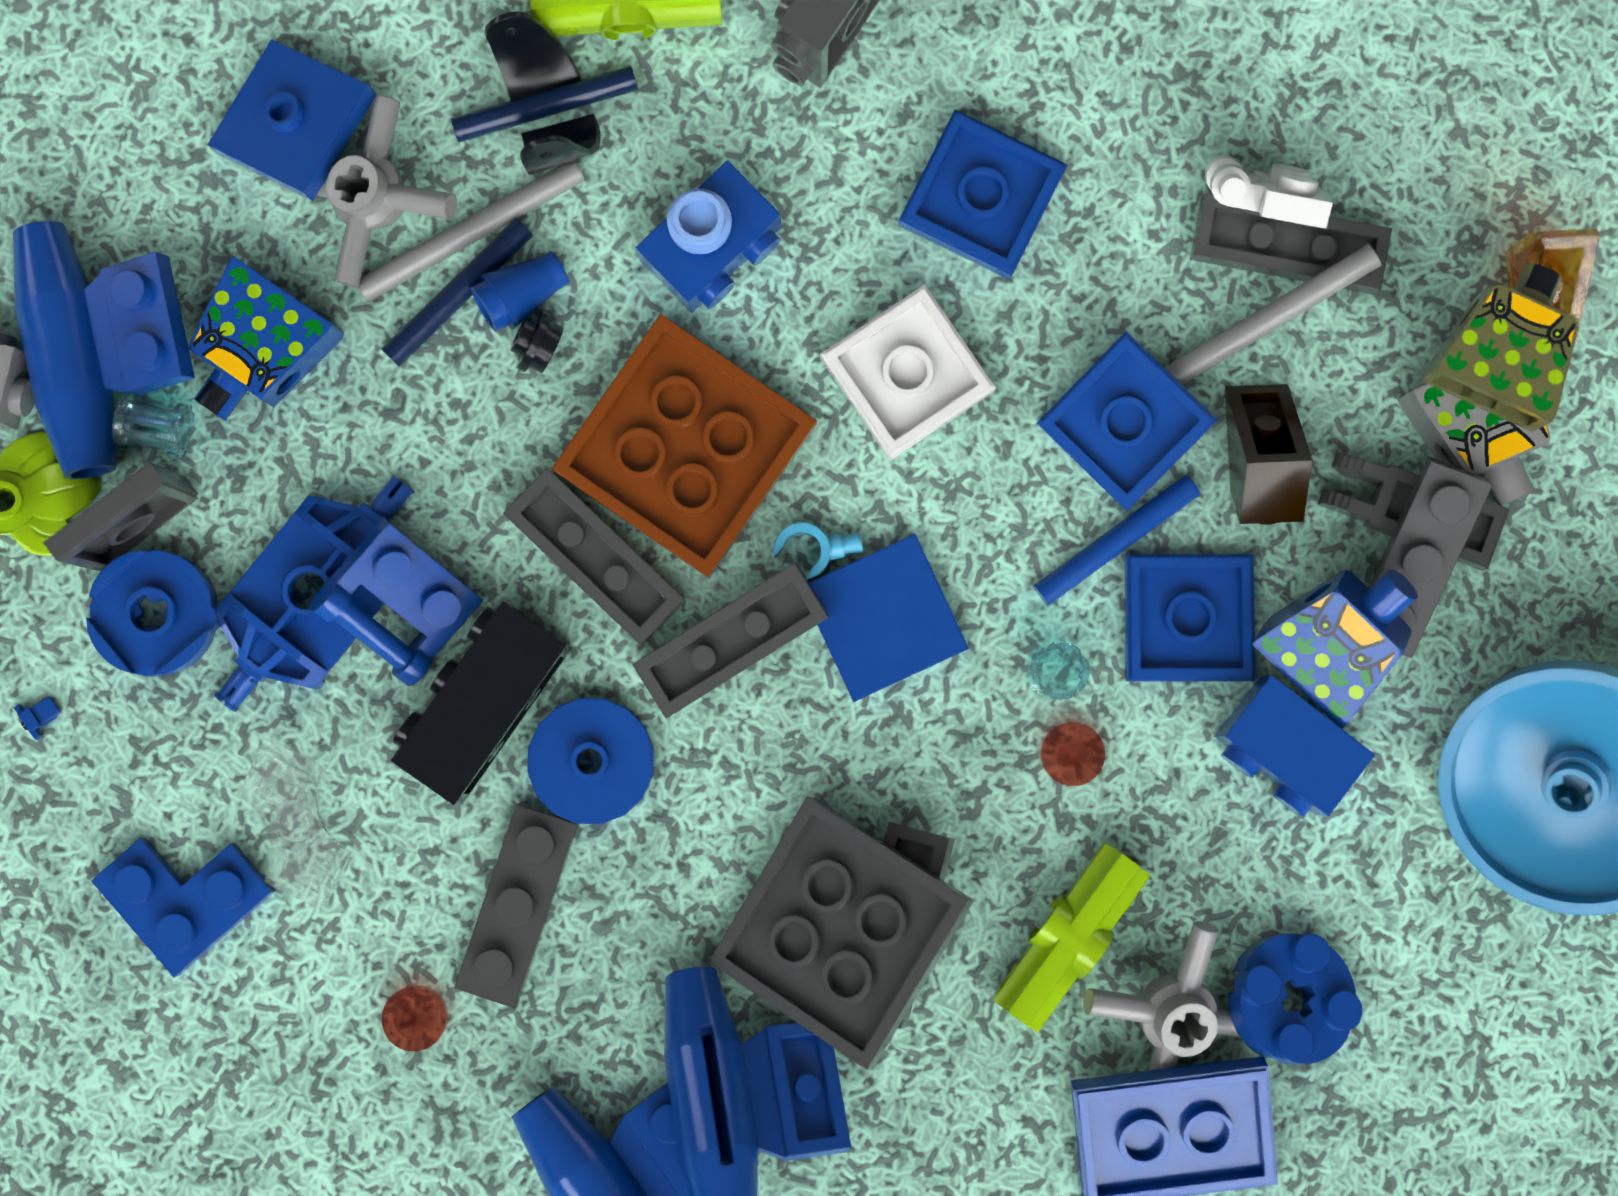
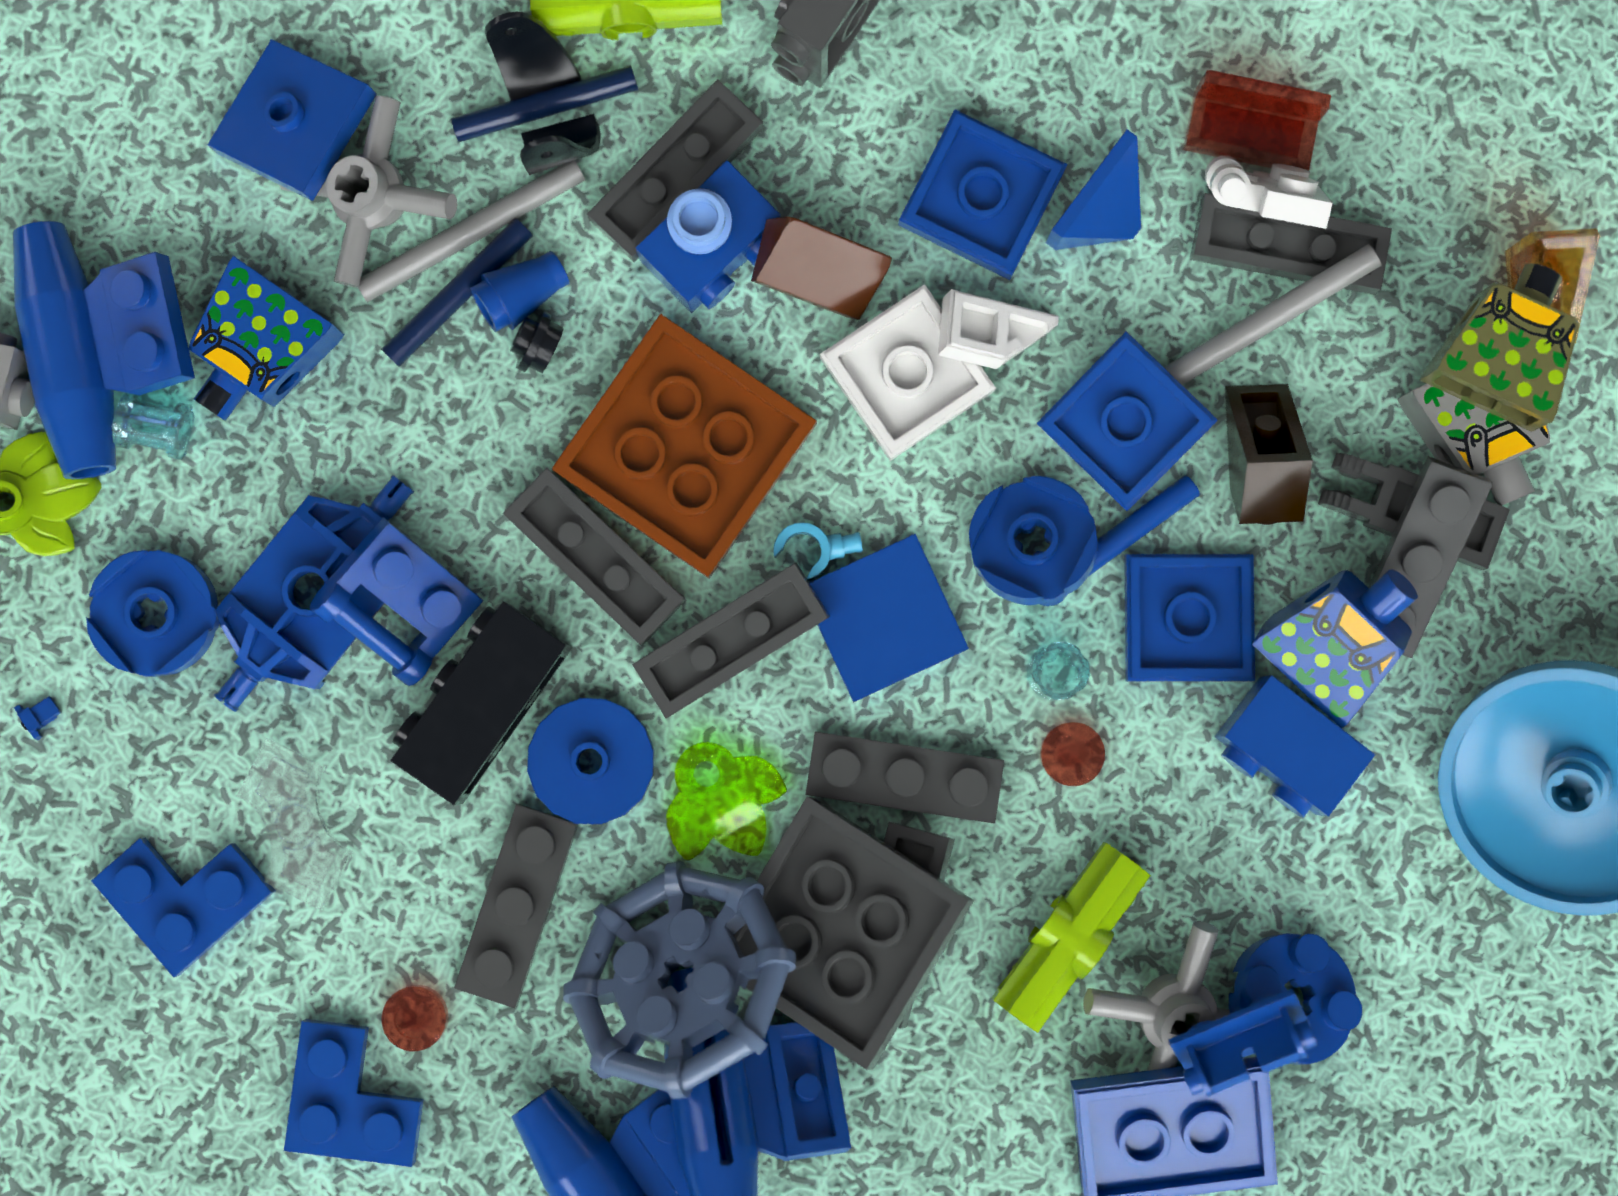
(122, 518): dark grey tile -> none
(331, 1112): none -> blue plate
(649, 959): none -> sand blue plate
(681, 160): none -> dark grey plate
(729, 808): none -> clear neon green plate
(818, 266): none -> slope
(904, 777): none -> dark grey plate
(988, 329): none -> white tile
(1045, 575): none -> blue plate
(1107, 204): none -> blue slope
(1215, 1049): none -> blue hinge
(1254, 120): none -> clear red panel

